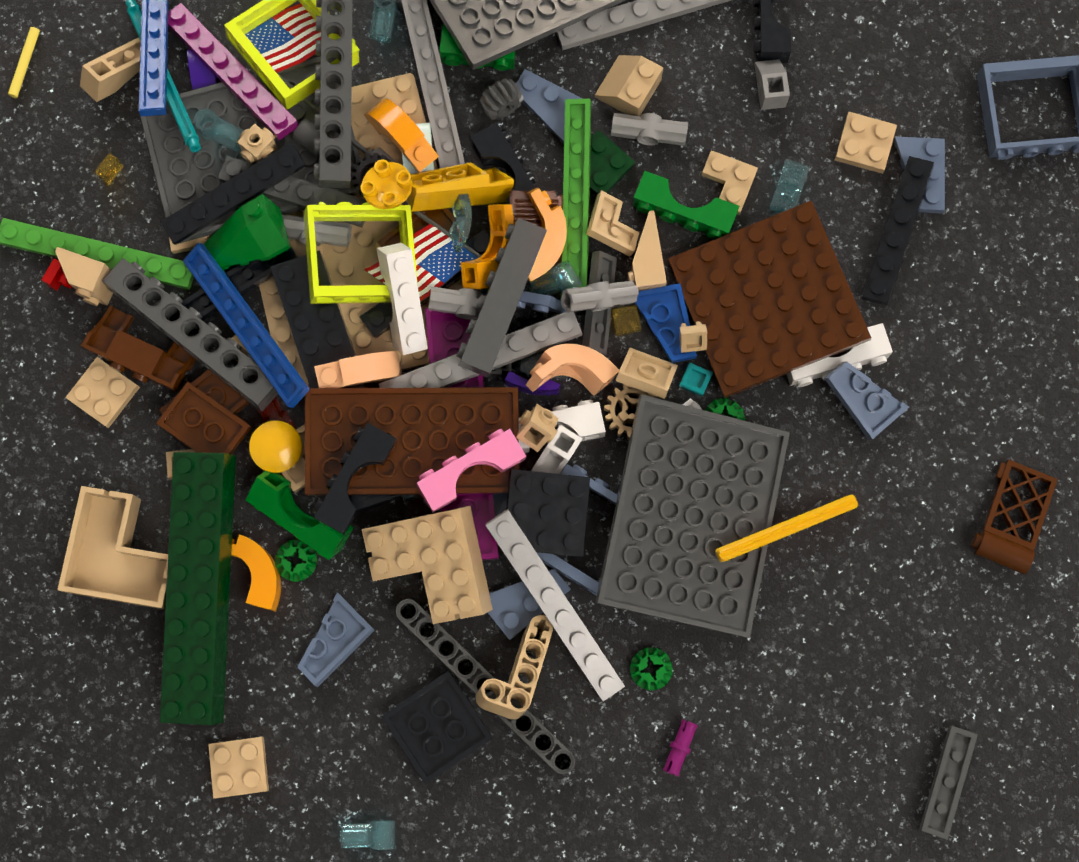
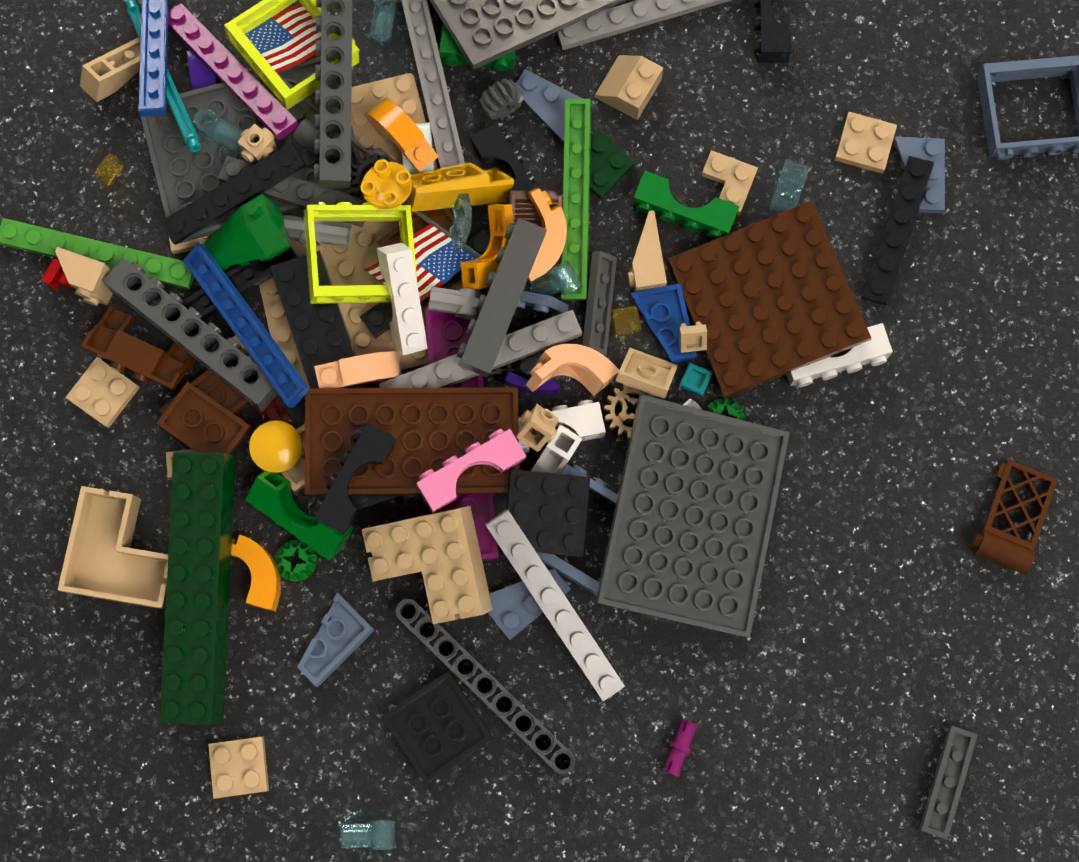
(23, 62): light yellow bar -> none
(523, 665): tan beam -> none
(599, 296): light grey piece -> none
(606, 227): tan plate -> none
(644, 679): green gear -> none
(649, 129): light grey piece -> none
(772, 84): light grey slope -> none
(786, 528): yellow axle -> none
(864, 400): sand blue wing -> none

